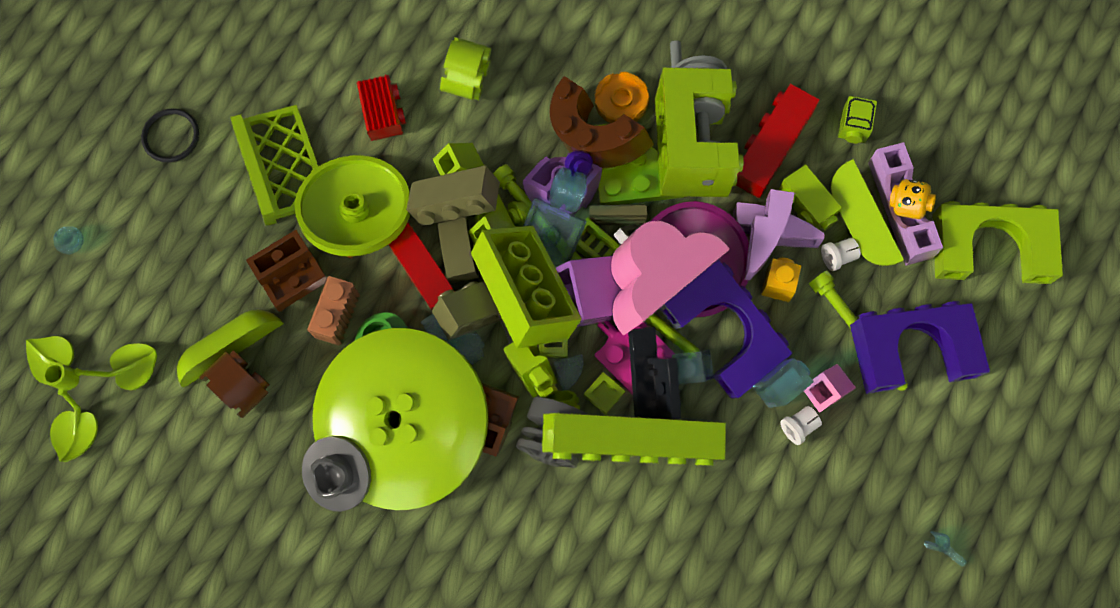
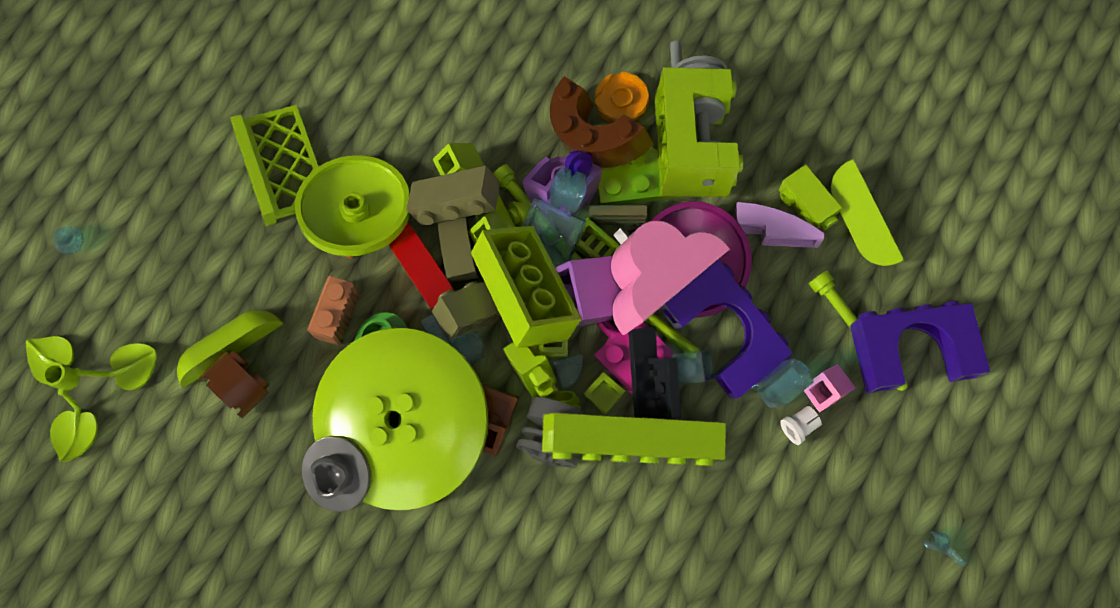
(174, 158): black tyre -> none
(287, 270): reddish brown brick -> none
(380, 107): red brick -> none
(465, 68): lime brick -> none
(767, 230): lavender slope -> none
(775, 138): red brick -> none
(781, 279): yellow brick -> none
(835, 254): white bush -> none
(857, 119): lime brick -> none
(912, 199): yellow head -> none
(915, 237): lavender arch -> none
(1032, 228): lime arch -> none

